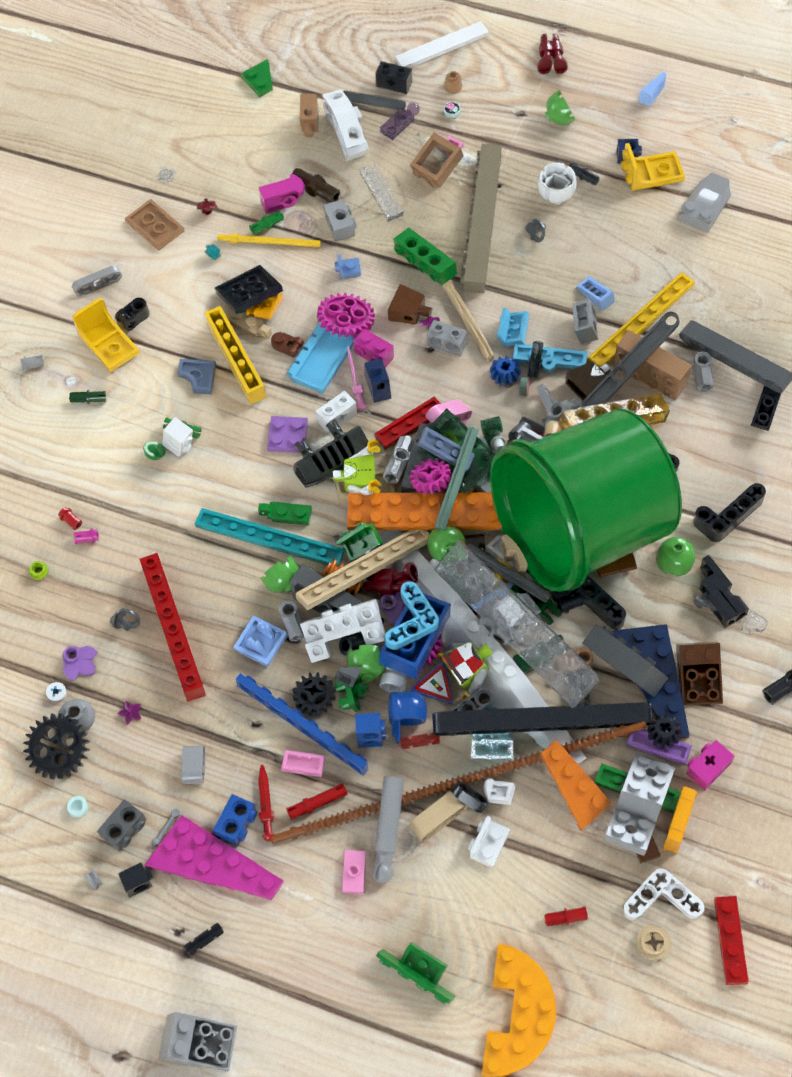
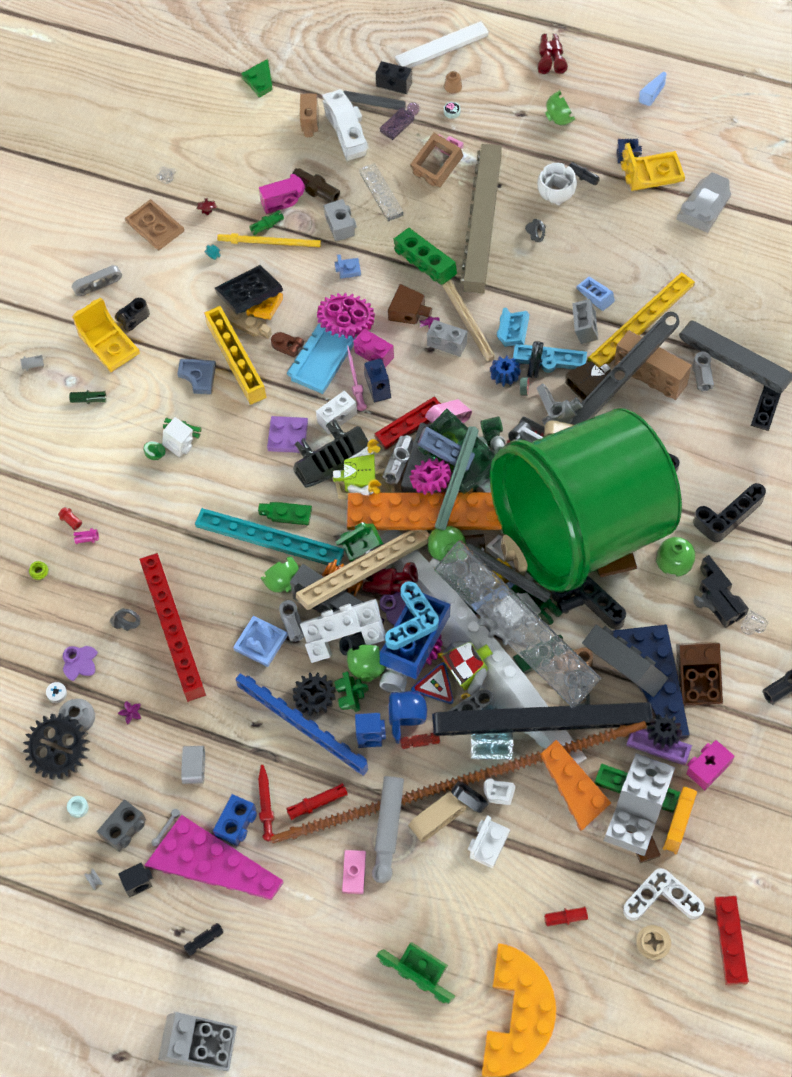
(303, 763): bright pink plate -> none
(348, 675): dark grey slope -> none
(650, 408): clear yellow brick -> none

